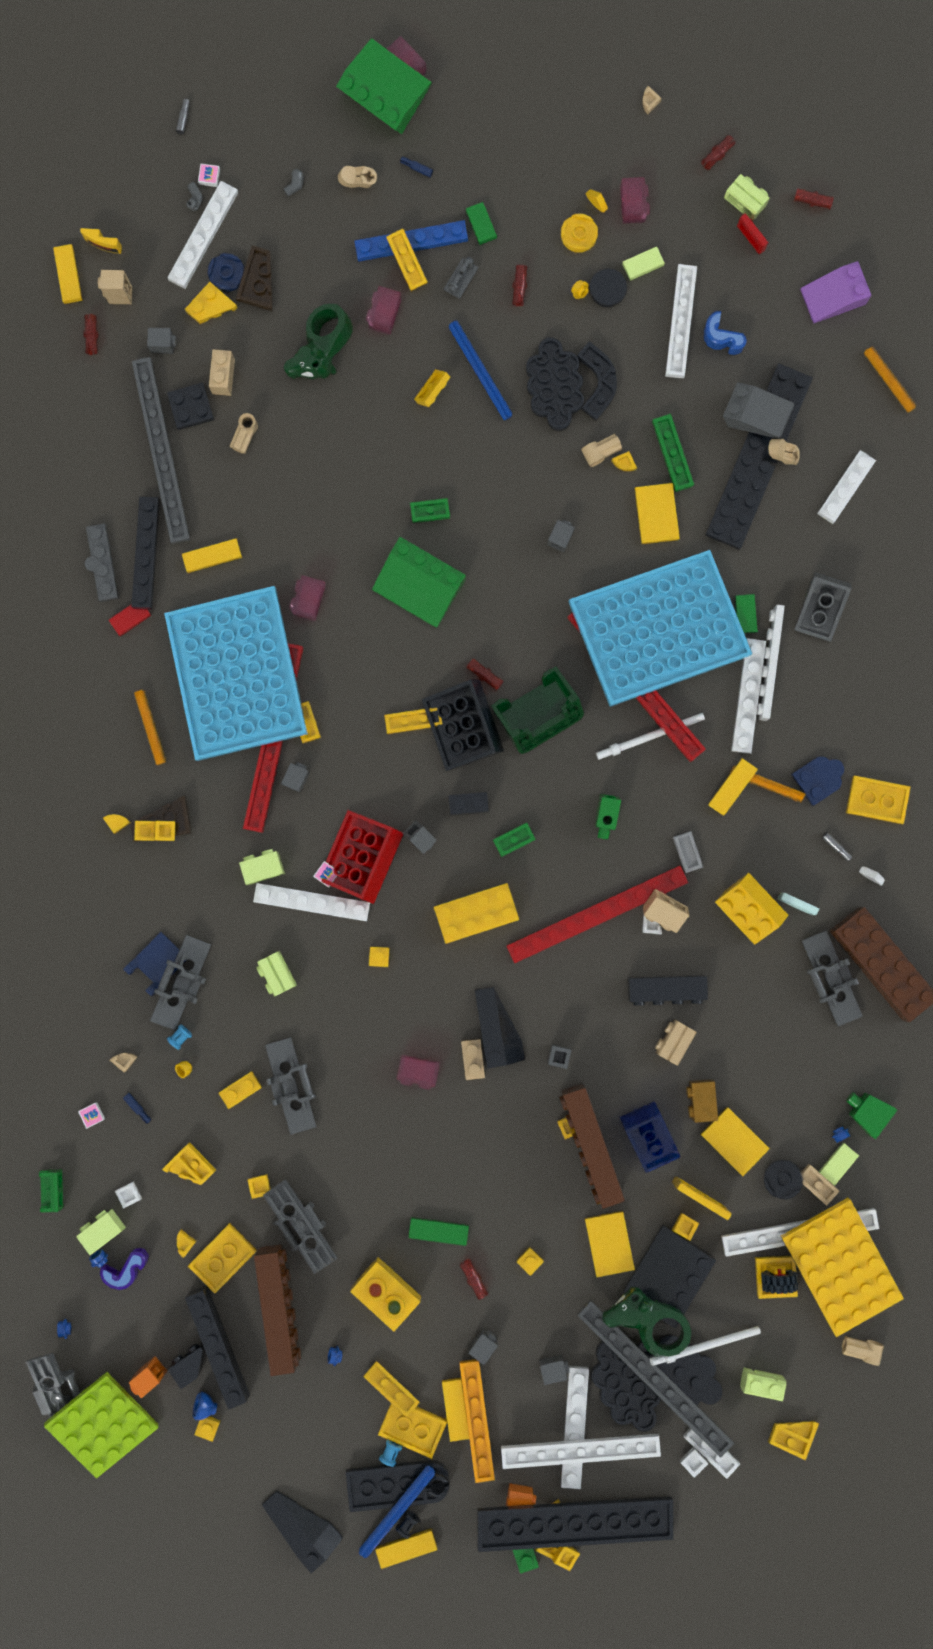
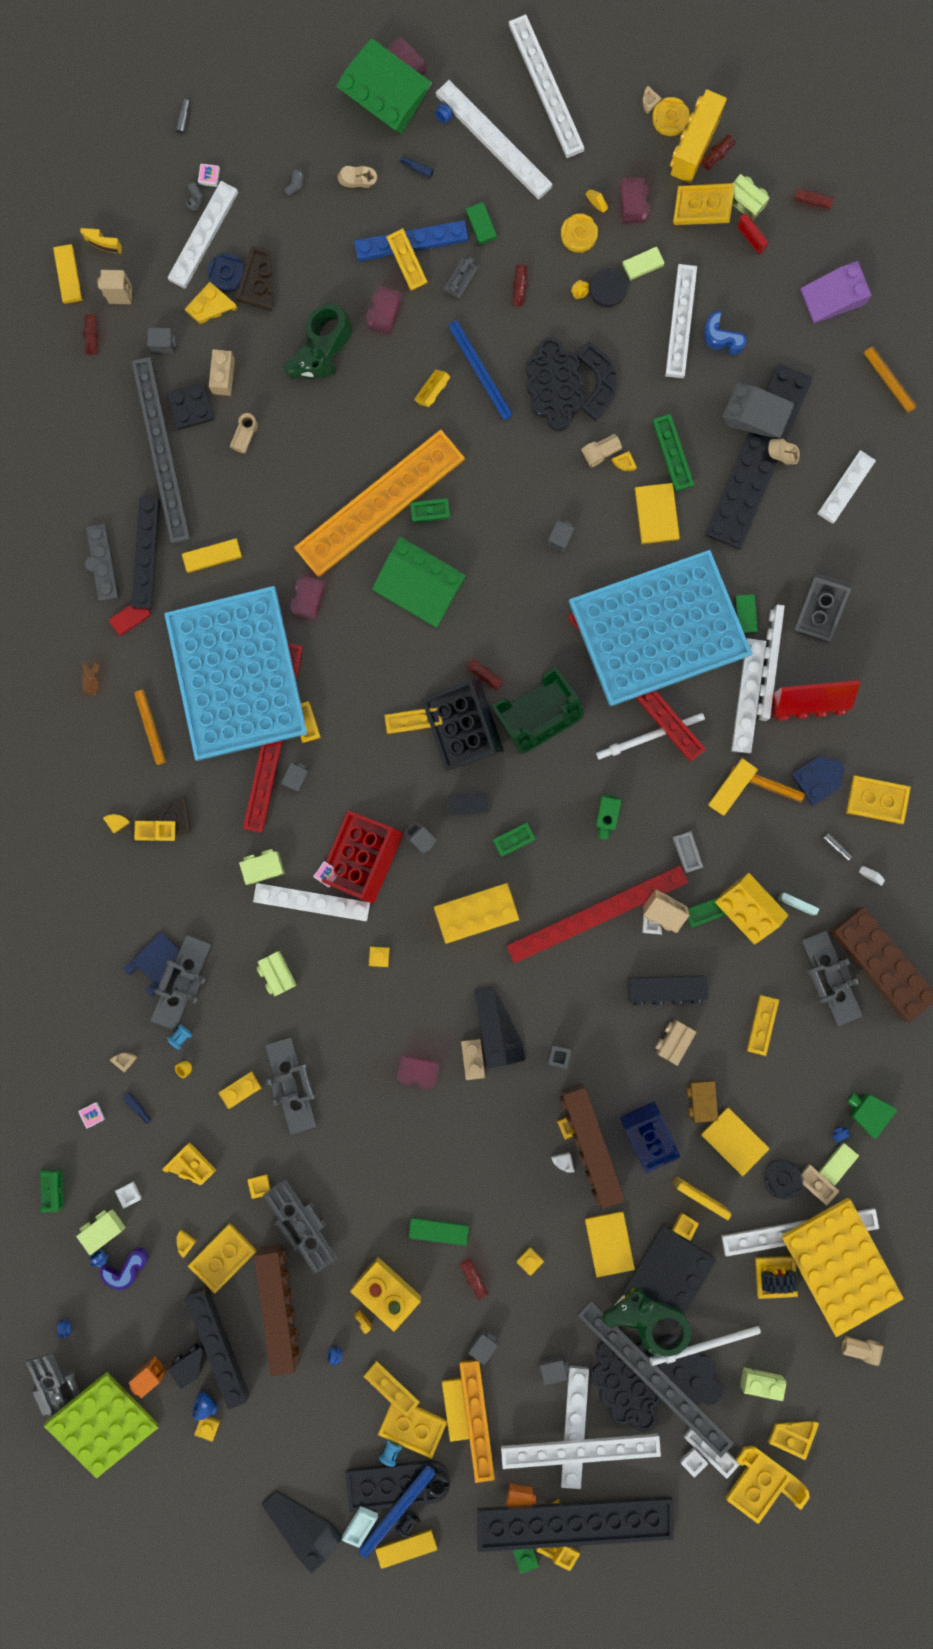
(90, 684): none -> clear orange plate
(359, 1526): none -> light aqua tile
(365, 1325): none -> yellow tile
(379, 503): none -> light orange plate
(443, 113): none -> blue plate
(494, 139): none -> white plate
(546, 86): none -> white plate
(563, 1162): none -> white tile
(670, 116): none -> yellow tile
(697, 135): none -> yellow brick
(703, 204): none -> yellow tile
(704, 913): none -> green tile
(762, 1025): none -> yellow tile
(762, 1485): none -> yellow piece
(814, 699): none -> red slope

